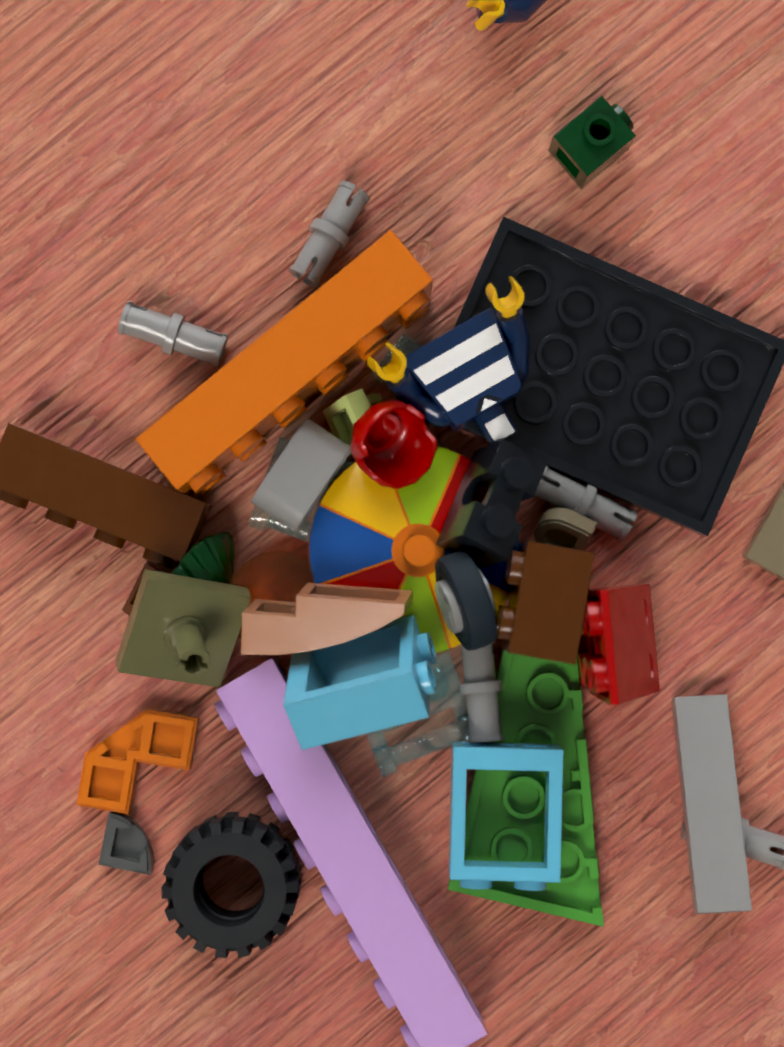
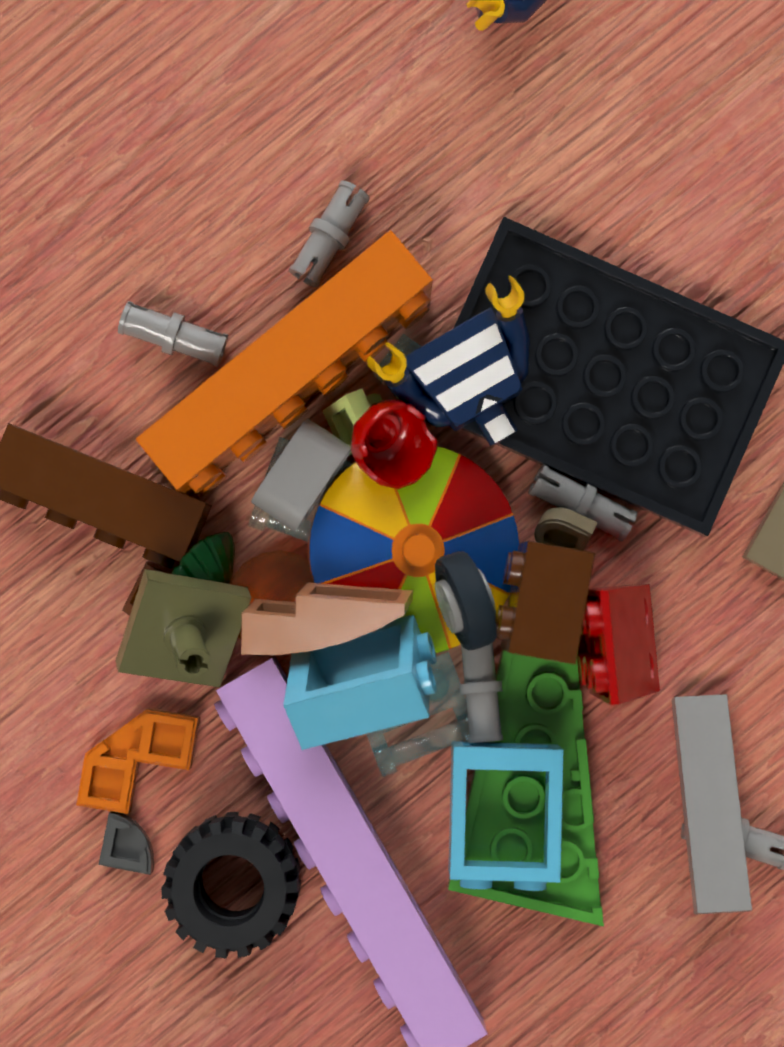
(490, 528): black brick -> none
(592, 141): dark green brick -> none

